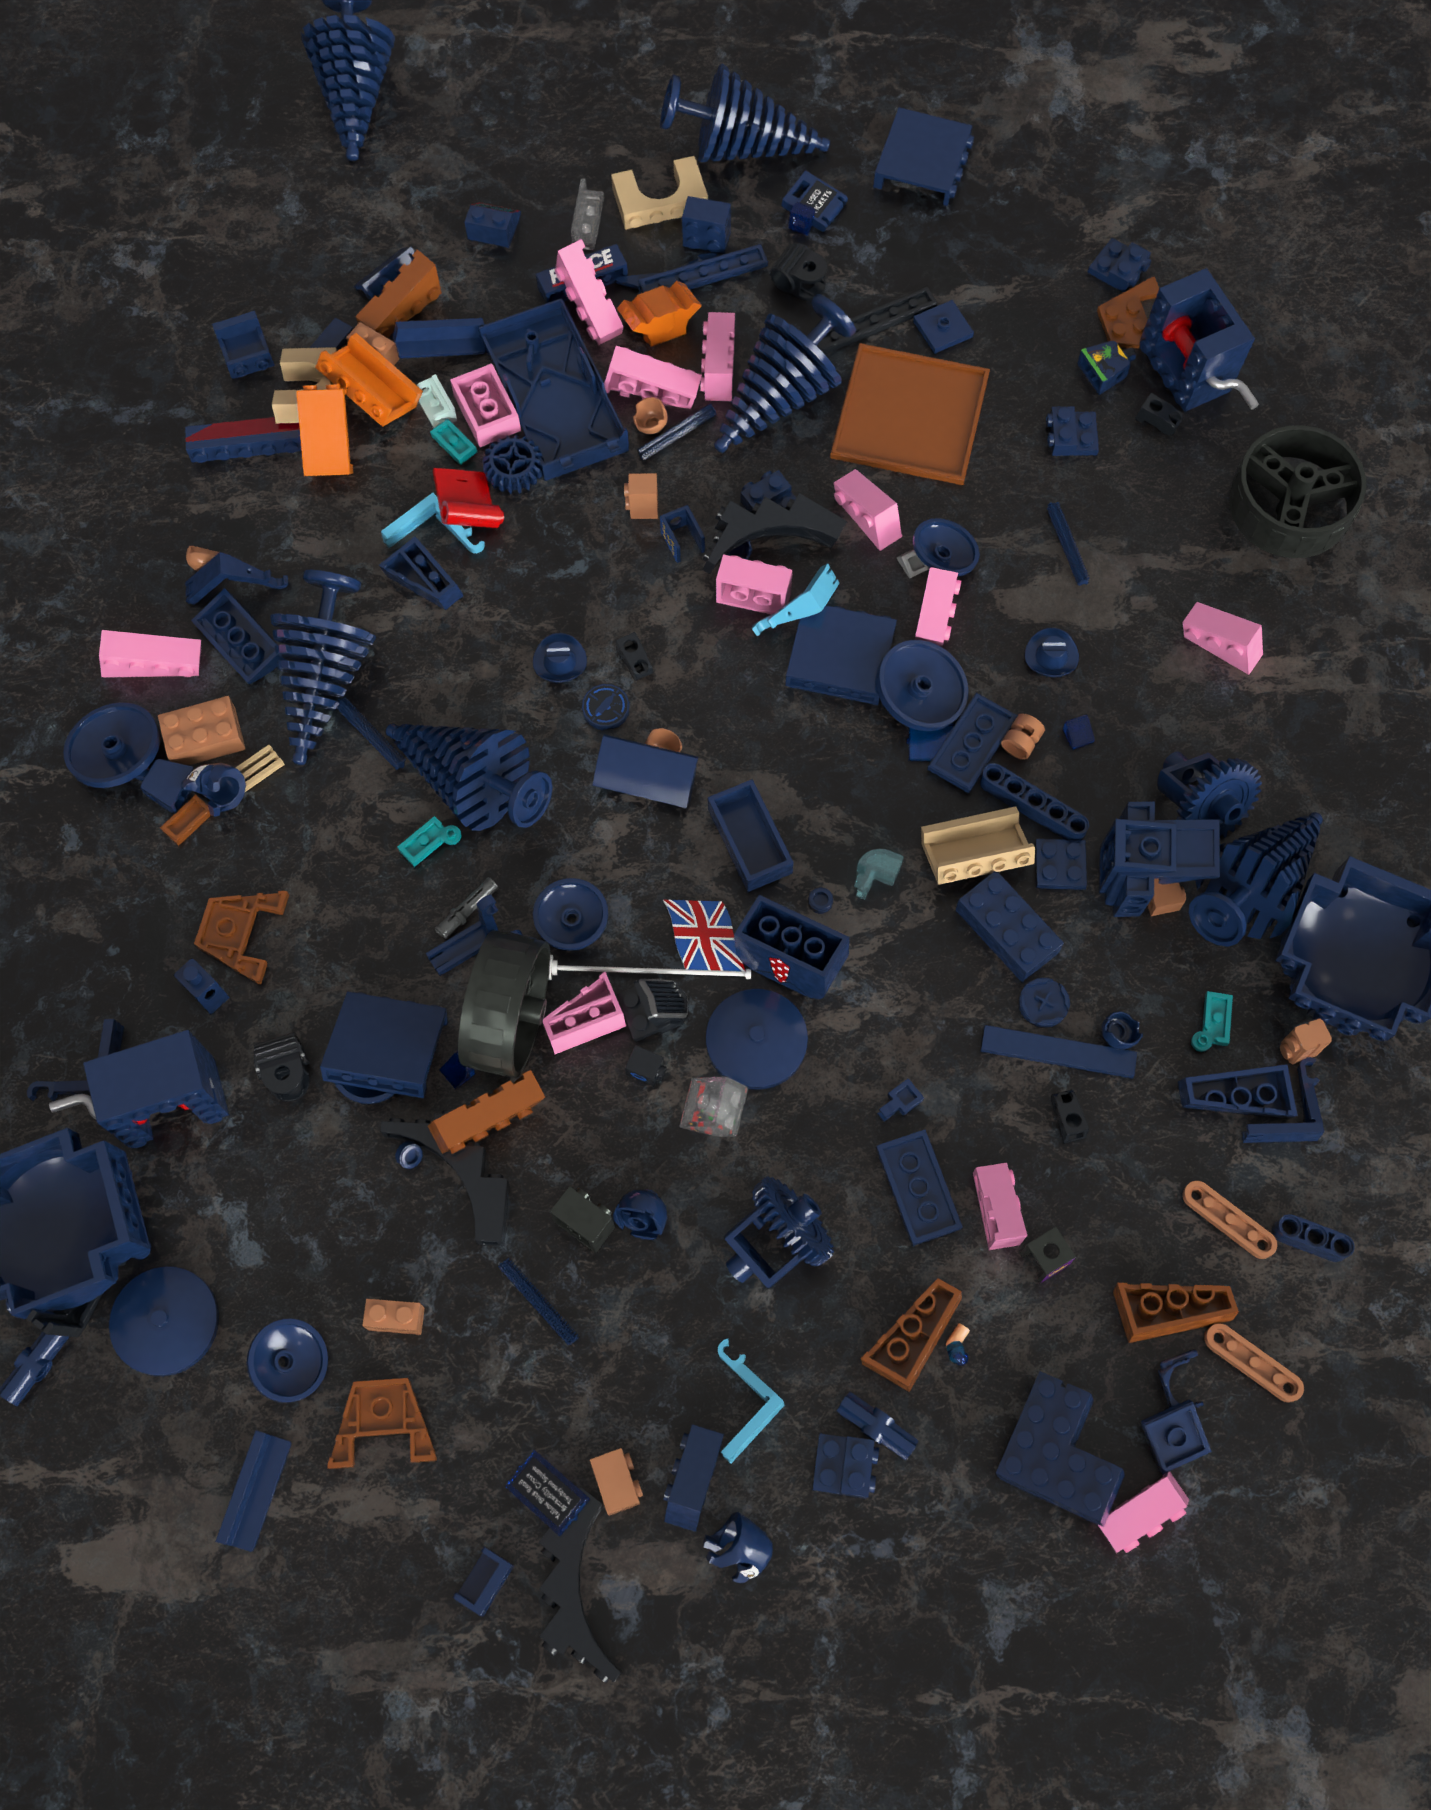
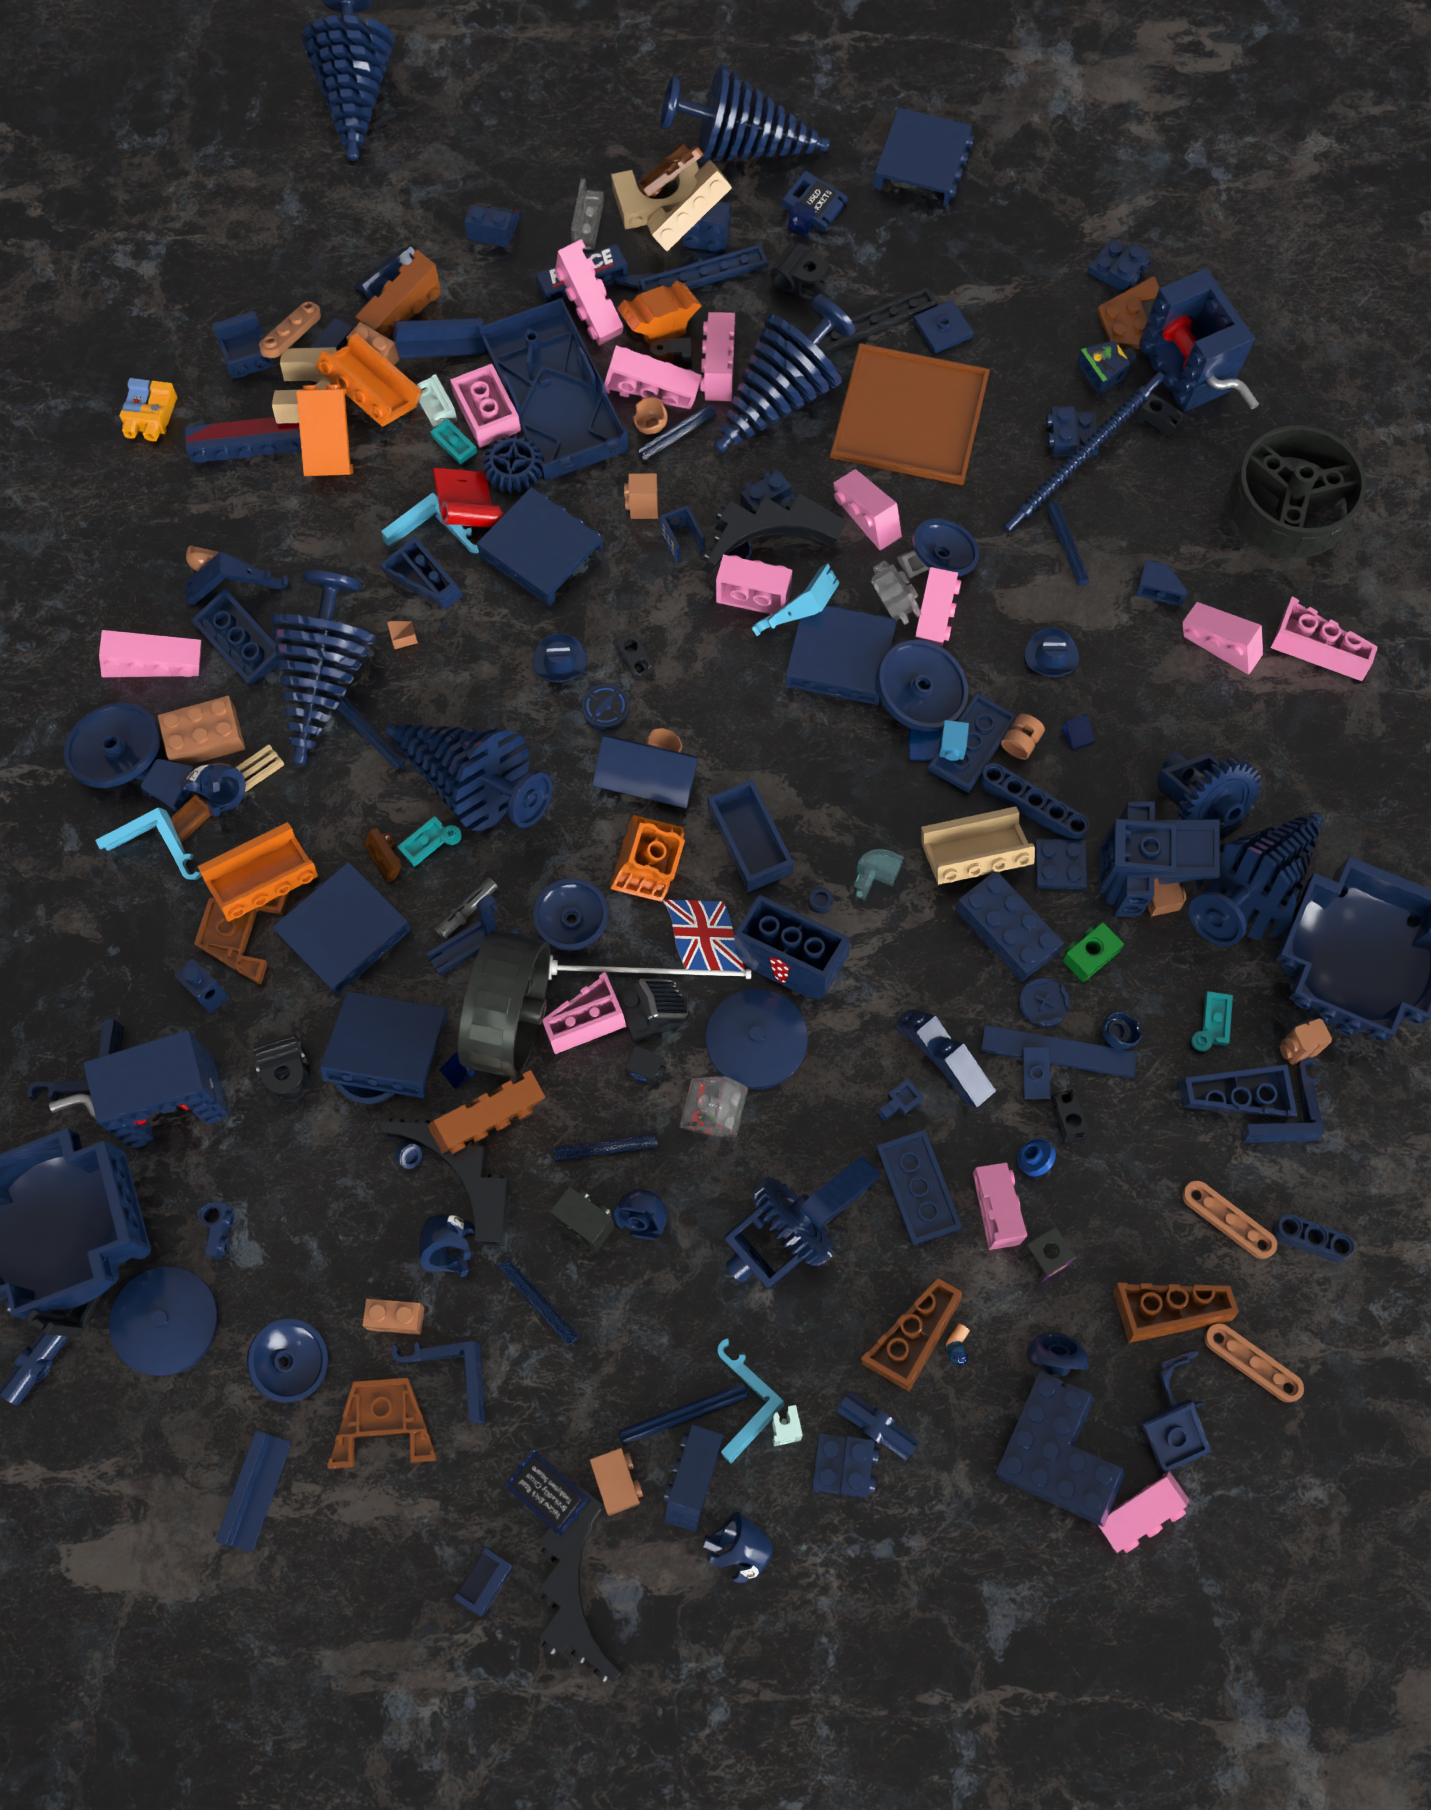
(147, 408): none -> light orange hips
(161, 819): none -> medium azure hinge
(217, 1239): none -> dark blue plate
(257, 872): none -> orange panel
(290, 330): none -> nougat plate
(342, 928): none -> dark blue panel
(380, 849): none -> reddish brown hinge
(402, 633): none -> nougat slope
(441, 1232): none -> dark blue piece
(473, 1365): none -> dark blue hinge
(538, 544): none -> dark blue panel
(605, 1147): none -> dark blue axle
(648, 858): none -> orange slope
(669, 169): none -> dark orange wing
(672, 225): none -> arch
(673, 351): none -> black leg
(683, 1414): none -> dark blue axle
(784, 1432): none -> light aqua hinge
(840, 1192): none -> dark blue beam
(894, 592): none -> clear hinge
(948, 1055): none -> arch
(953, 740): none -> dark azure brick
(1036, 1073): none -> dark blue plate
(1036, 1157): none -> blue plate
(1057, 1353): none -> dark blue hat
(1075, 460): none -> dark blue hose
(1086, 964): none -> green brick
(1160, 584): none -> dark blue slope
(1322, 642): none -> bright pink wedge

